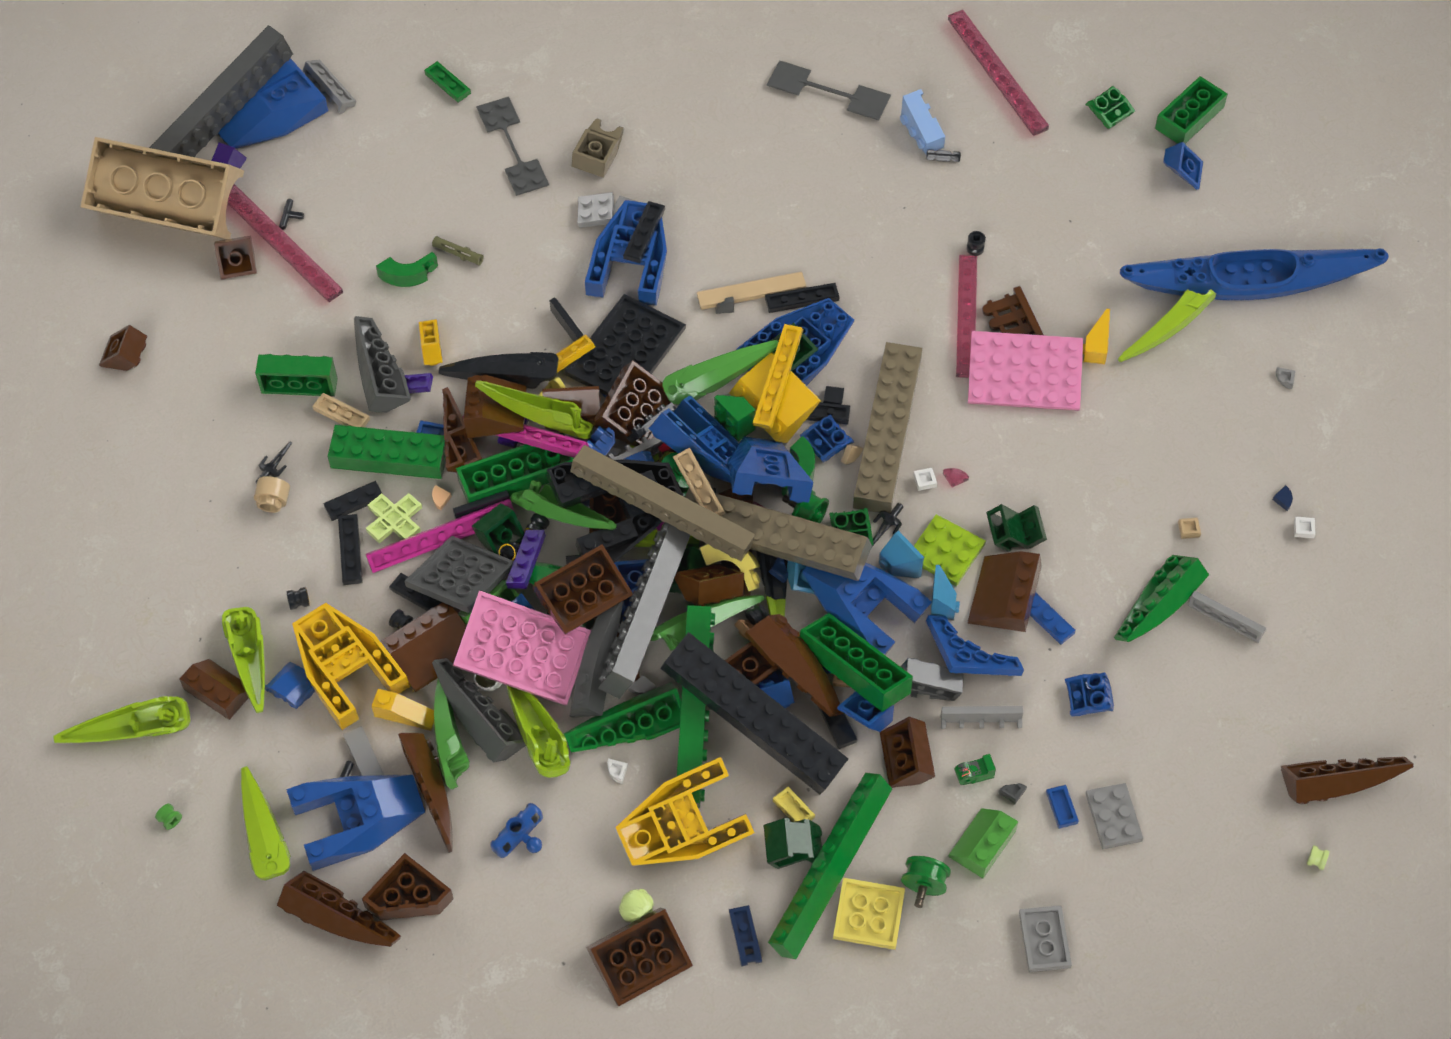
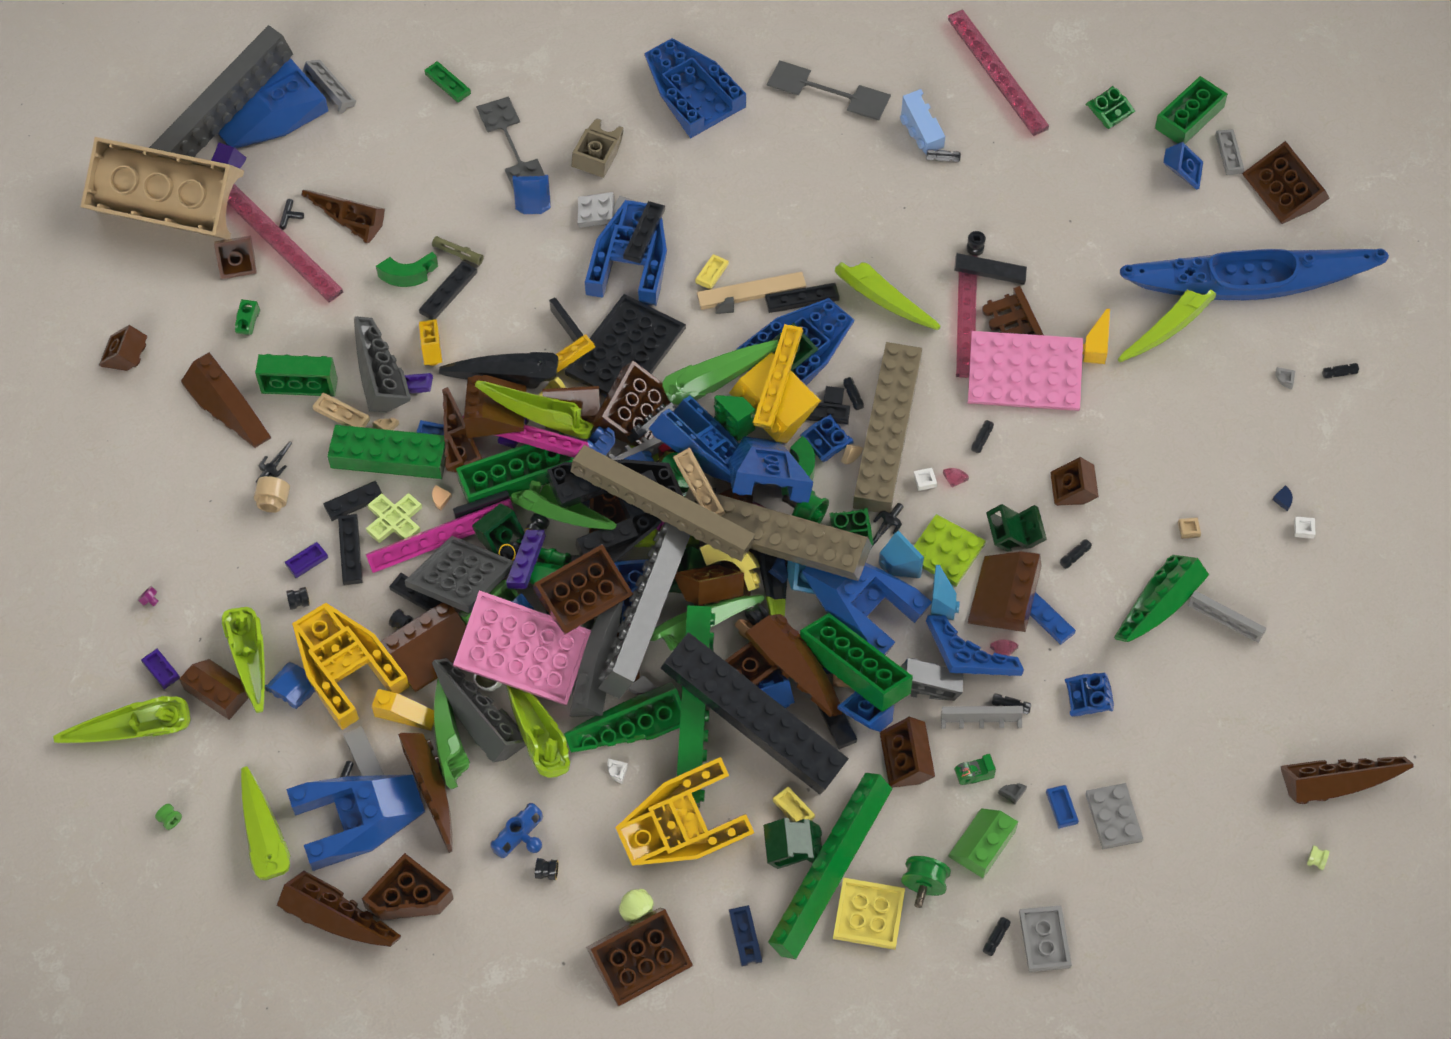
(148, 596): none -> magenta tile
(160, 668): none -> dark purple plate
(221, 398): none -> reddish brown wedge
(246, 317): none -> green leg
(306, 559): none -> dark purple plate
(358, 217): none -> reddish brown wedge
(387, 424): none -> tan tile
(448, 290): none -> black tile
(532, 194): none -> blue slope
(546, 869): none -> black wheel
(554, 557): none -> green pin
(693, 86): none -> blue wedge
(712, 272): none -> light yellow plate
(853, 393): none -> black axle
(876, 288): none -> lime piece
(982, 436): none -> black axle
(990, 268): none -> black tile
(996, 936): none -> black axle
(1004, 647): none -> clear pink tile
(1008, 701): none -> black axle
(1074, 483): none -> reddish brown slope
(1075, 553): none -> black axle
(1229, 152): none -> light grey tile
(1285, 184): none -> reddish brown slope
(1341, 370): none -> black axle

